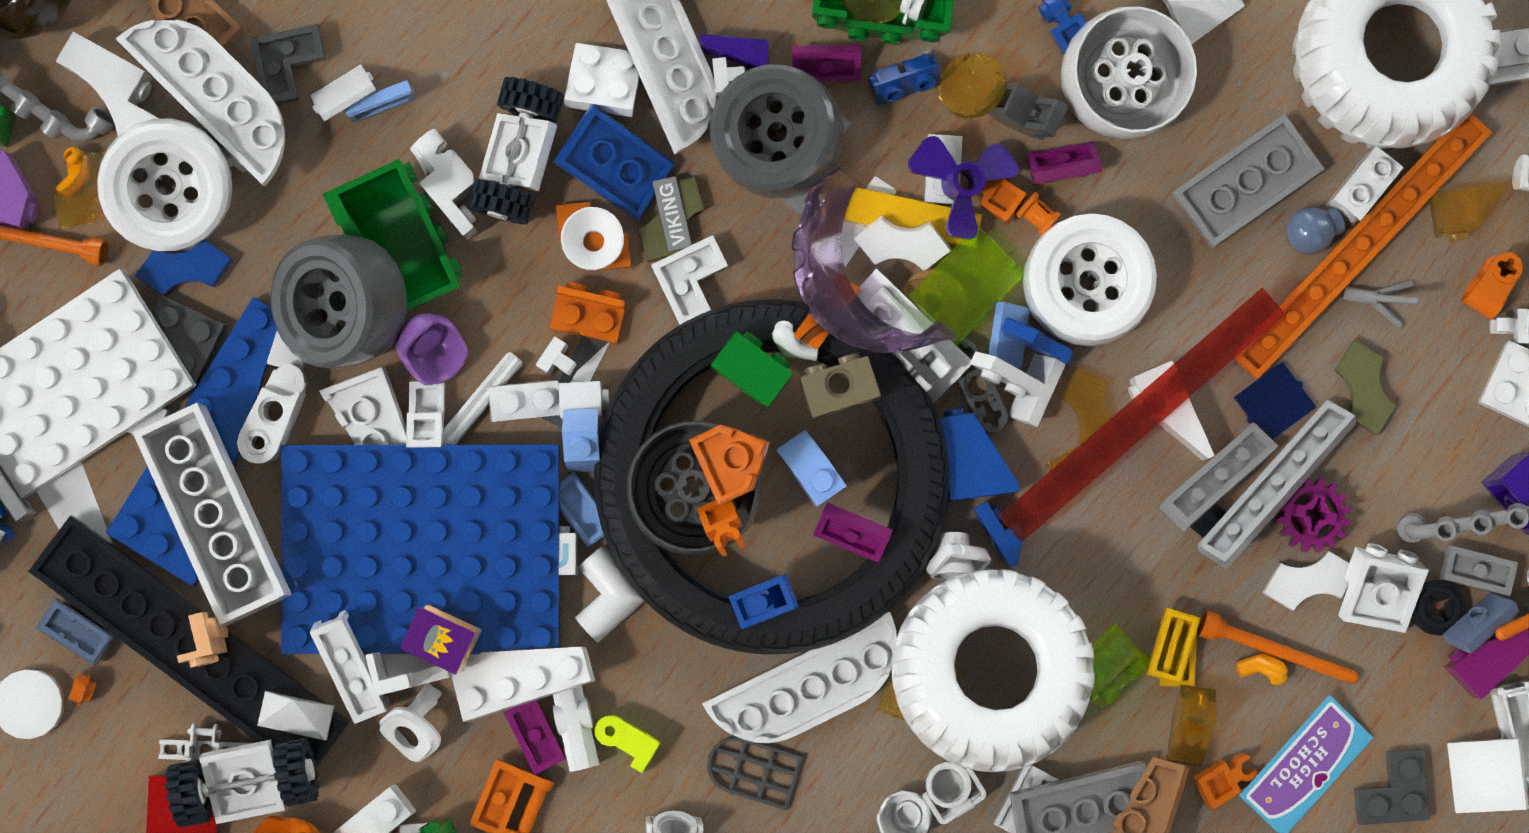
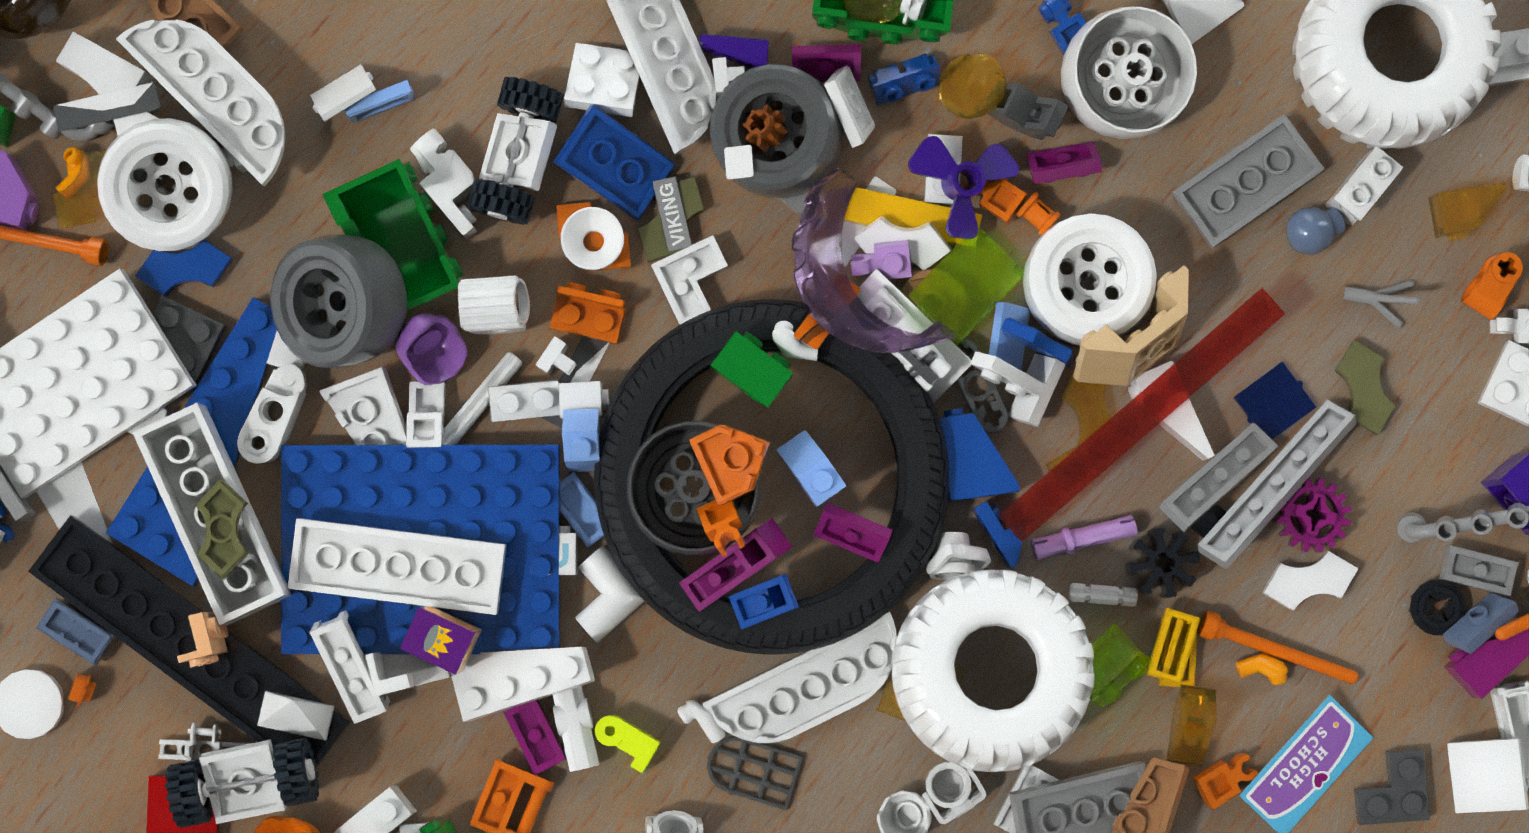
(106, 107): none -> dark grey sticker
(222, 543): none -> olive tile
(279, 53): dark grey plate -> none
(397, 566): none -> white plate
(412, 718): white piece -> none
(490, 305): none -> white piece
(694, 710): none -> white arm
(727, 572): none -> magenta slope
(738, 162): none -> white sticker
(765, 128): none -> dark orange gear
(823, 401): dark tan brick -> none
(850, 106): none -> white tile
(888, 257): none -> lavender plate
(1070, 540): none -> lavender pin
(1103, 594): none -> white axle
(1110, 360): none -> tan slope
(1167, 553): none -> black gear
(1364, 243): orange plate -> none
(1382, 588): white plate -> none

